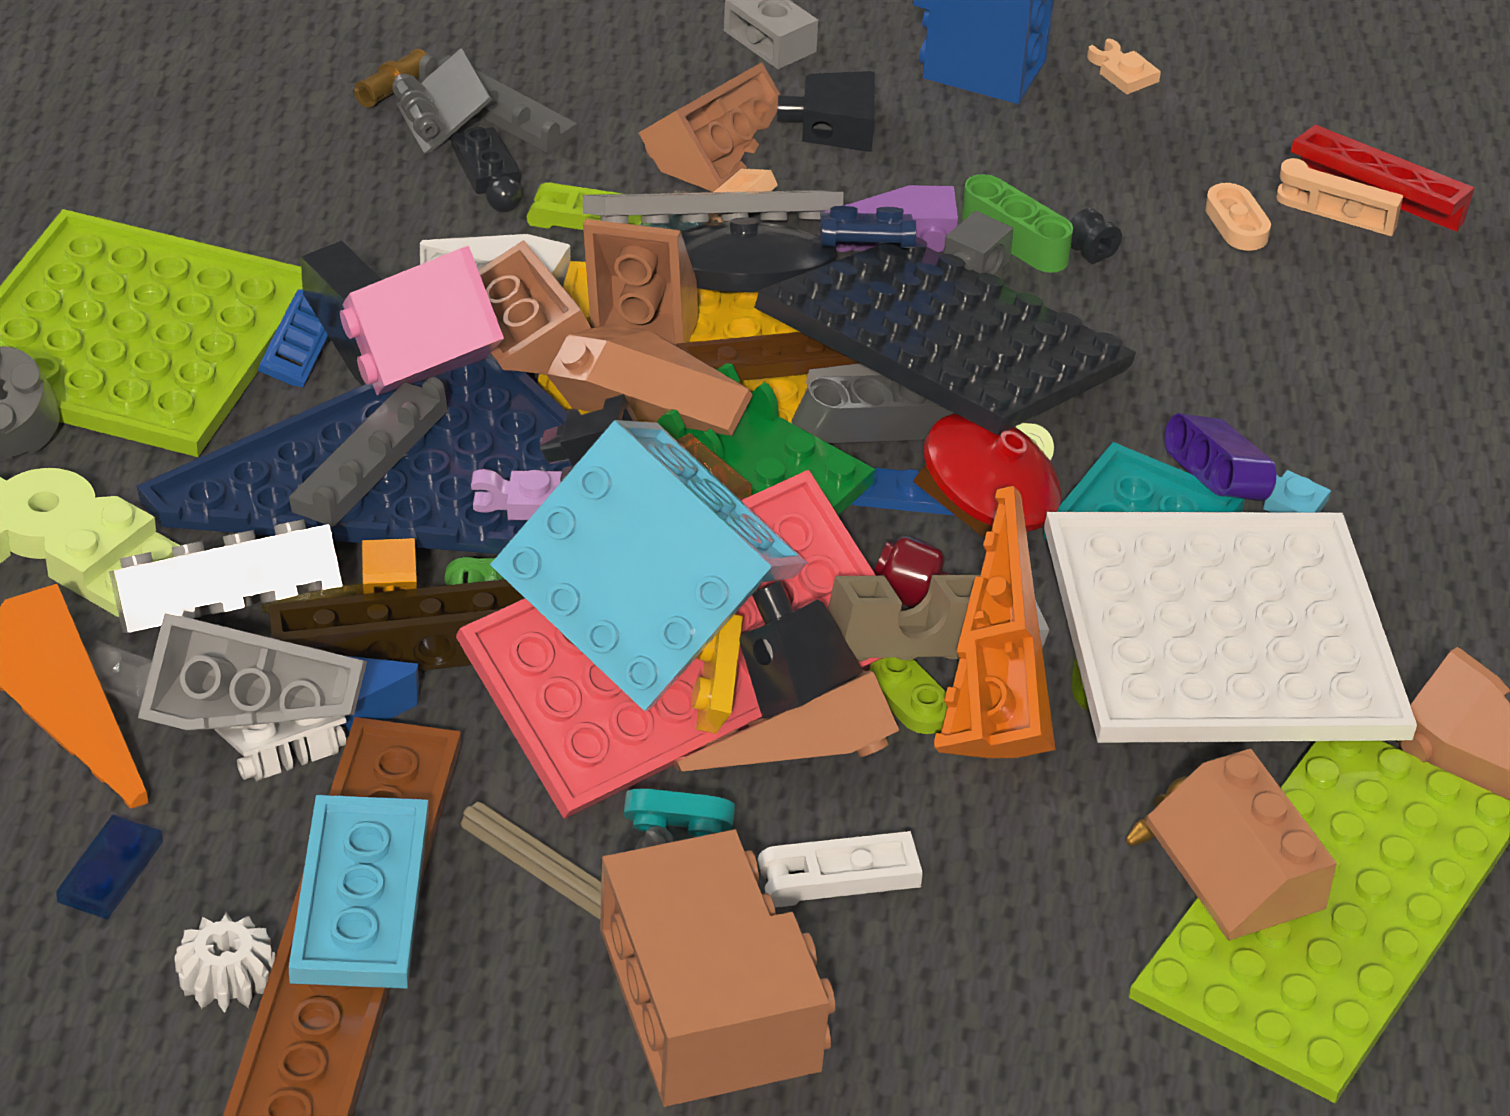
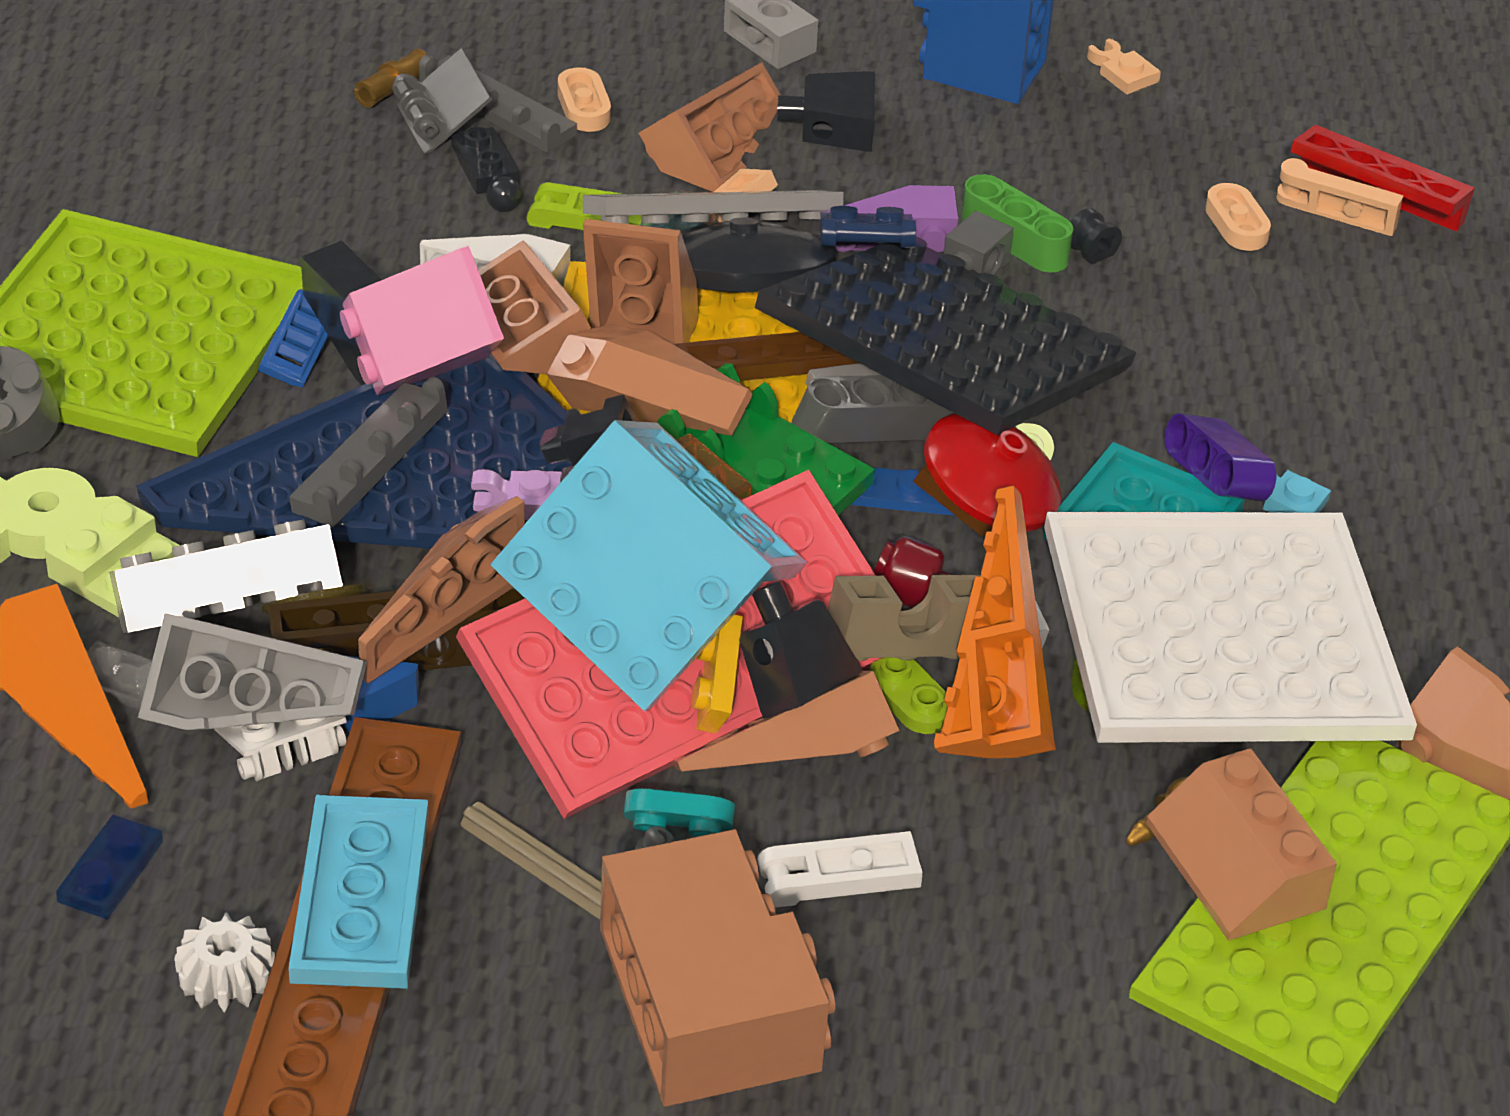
(388, 565): light orange slope -> none
(443, 588): none -> nougat wedge
(584, 99): none -> light nougat plate

